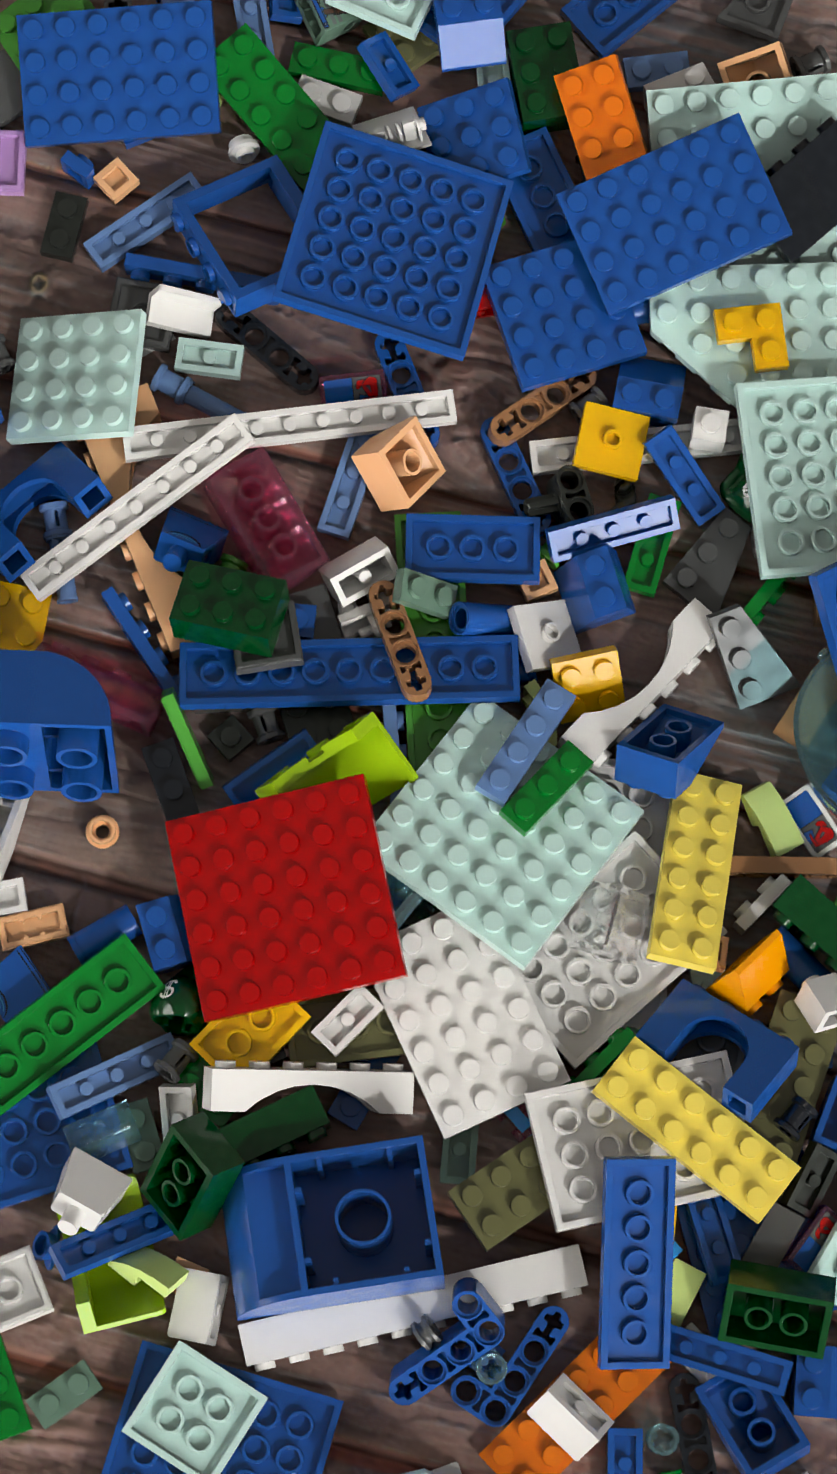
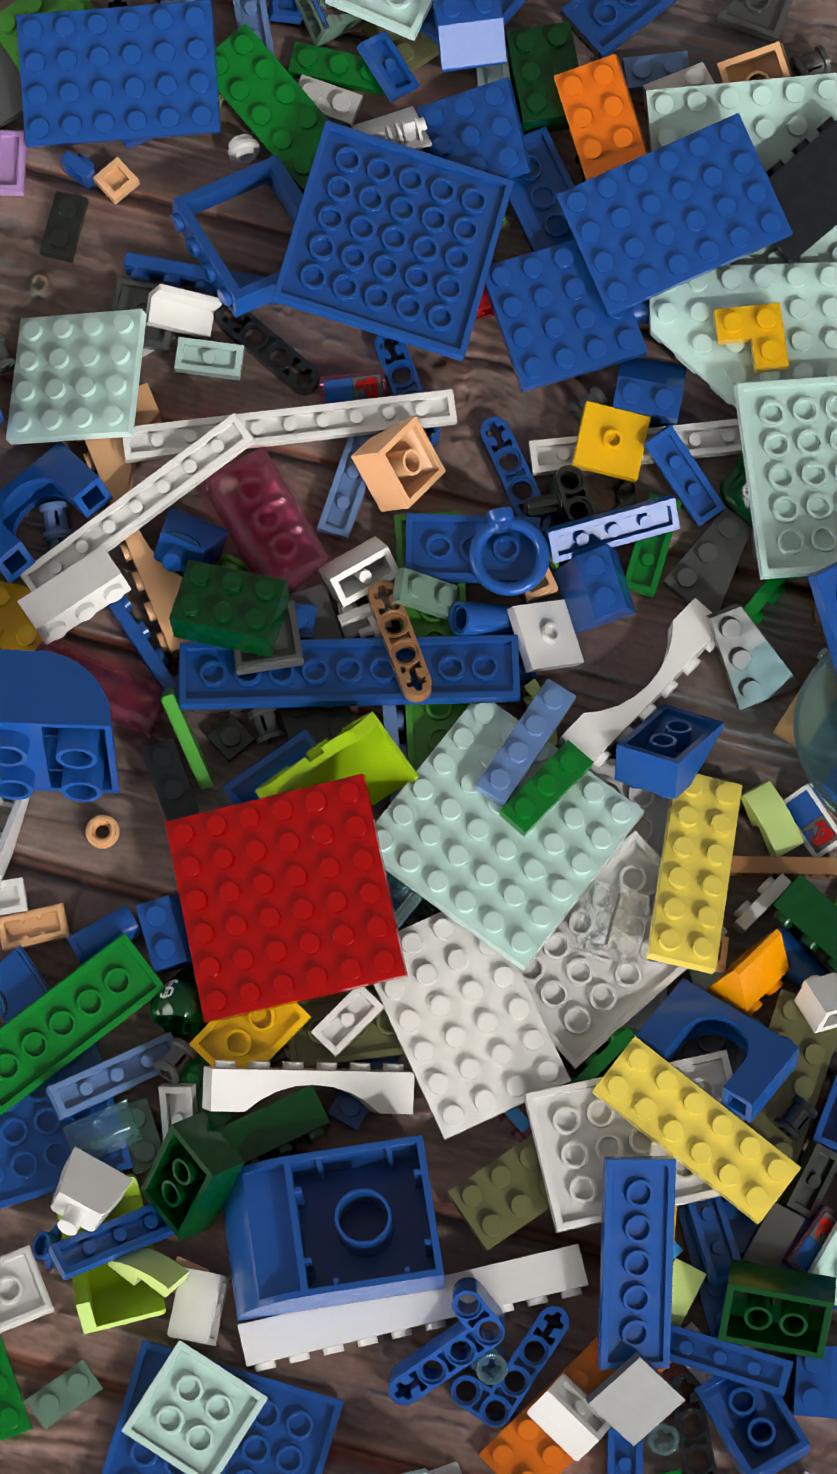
(74, 595): none -> white brick
(138, 225): medium blue plate -> none
(185, 392): medium blue pin -> none
(426, 1332): dark grey bush -> none
(459, 1156): sand green plate -> none
(501, 521): none -> blue piece
(544, 407): medium nougat beam -> none
(591, 677): yellow plate -> none
(635, 1398): none -> tile
(708, 429): white brick -> none

